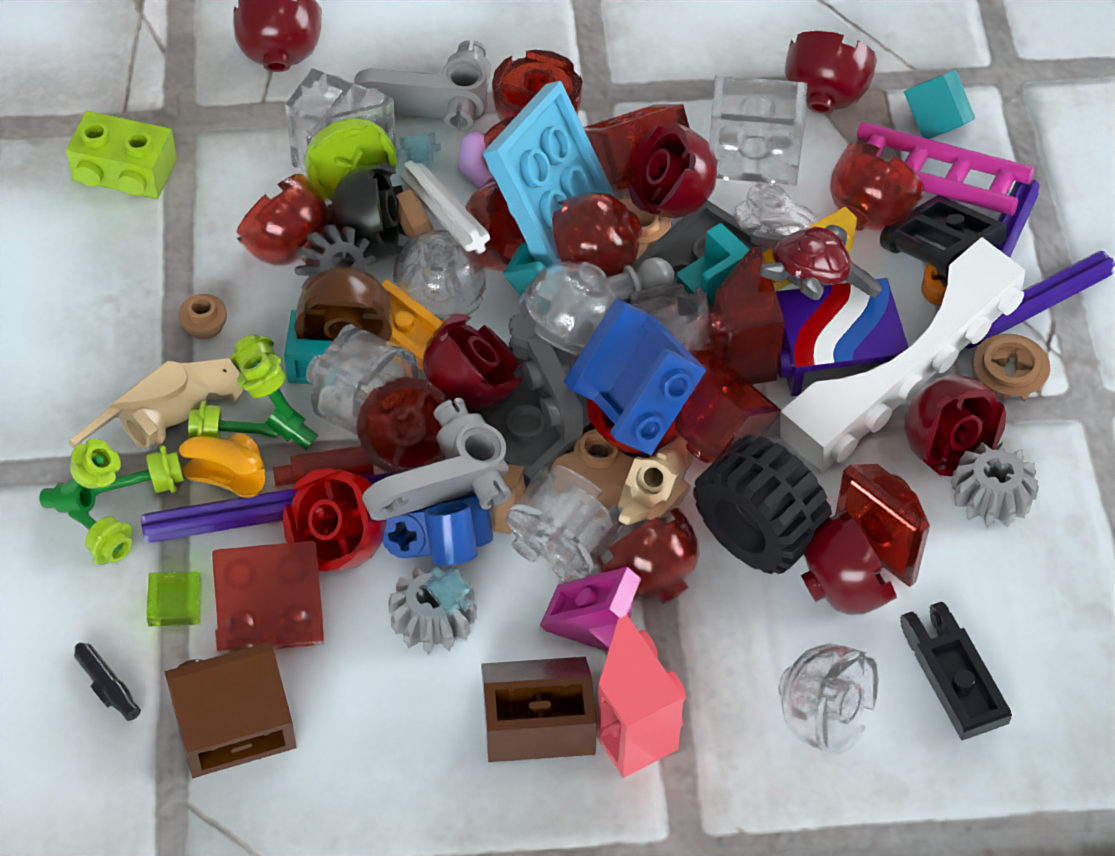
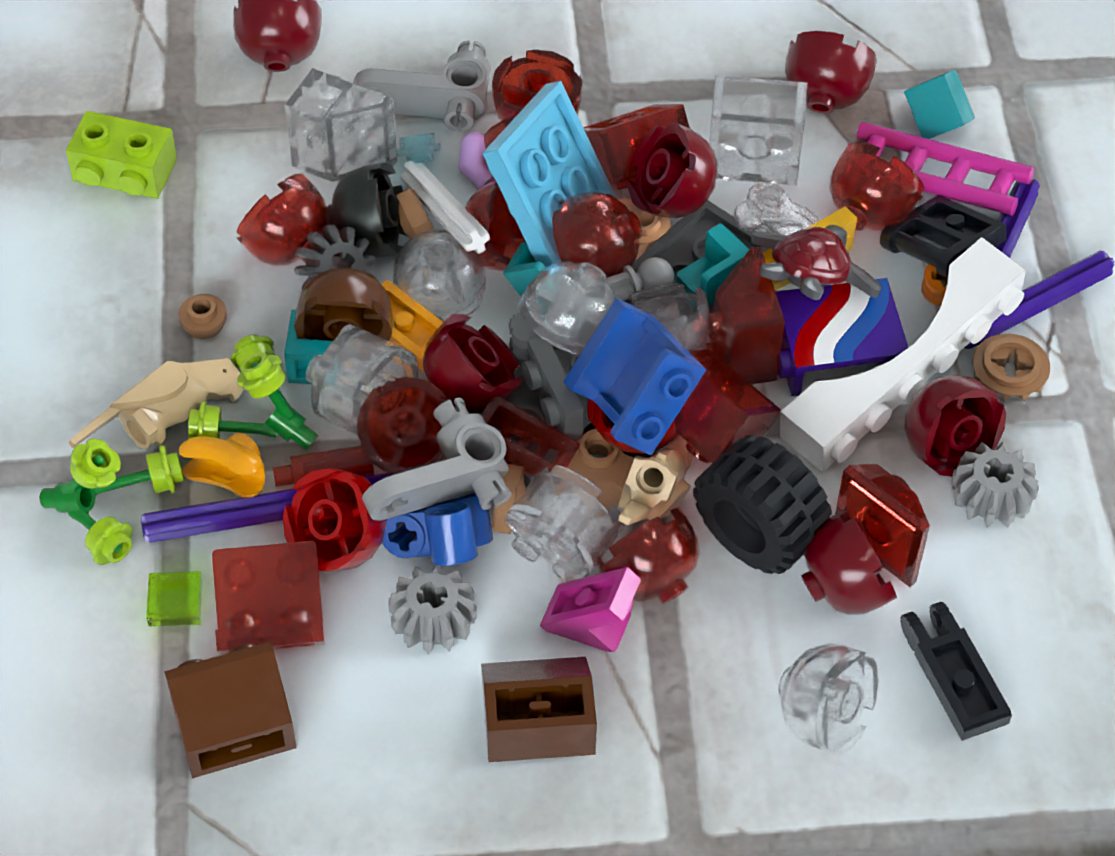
(105, 683): black piece -> none
(343, 148): lime tile -> none
(448, 590): clear light blue plate -> none
(516, 421): none -> clear red slope
(637, 702): coral slope -> none

